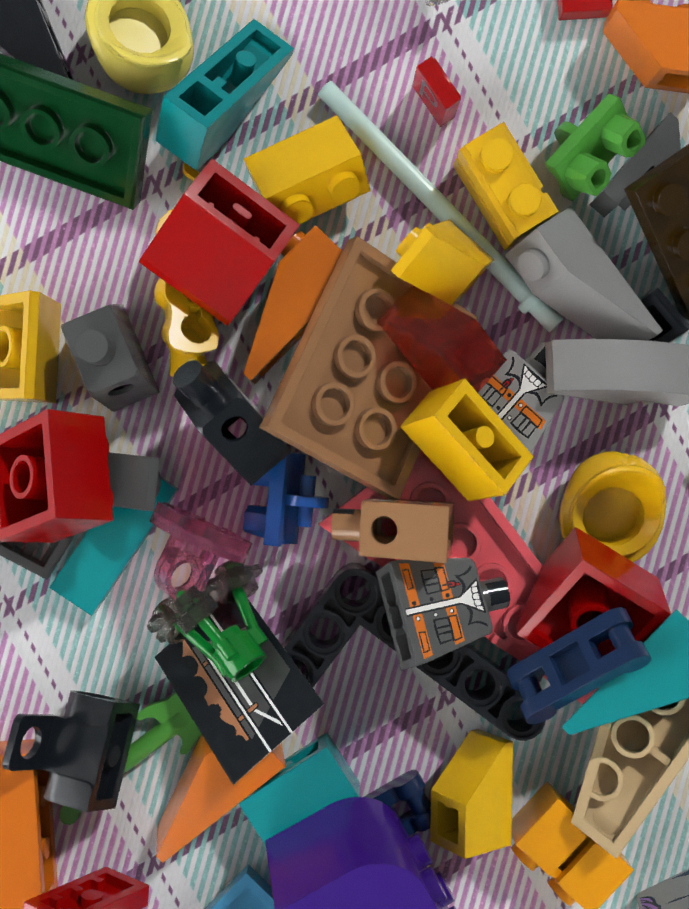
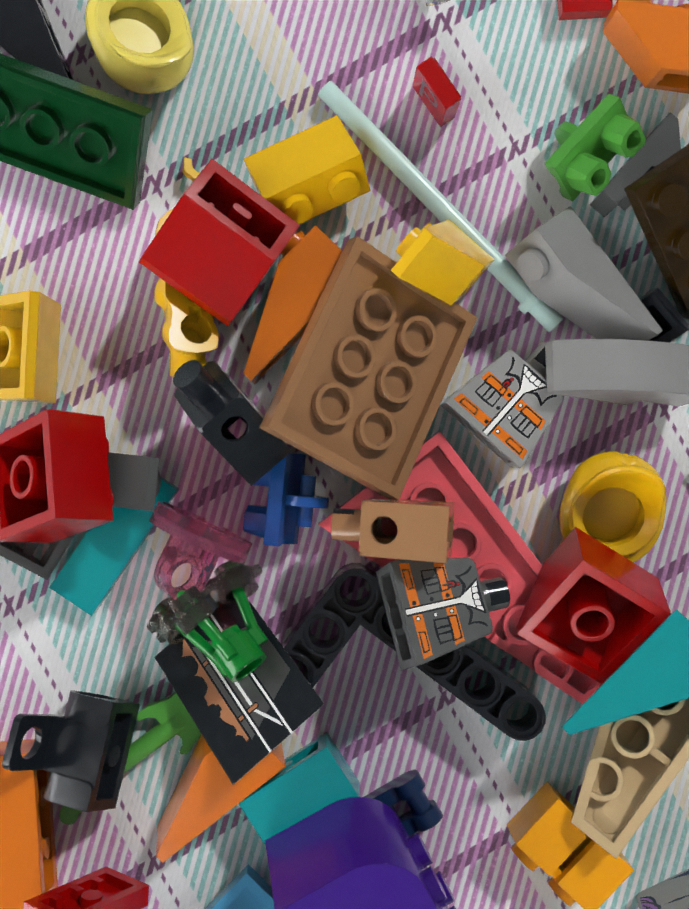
(110, 357): dark grey torso -> none
(220, 93): teal slope -> none
(441, 340): clear red slope -> none
(467, 441): yellow brick -> none
(474, 797): yellow slope -> none
(503, 185): yellow brick -> none
(576, 664): dark blue plate -> none

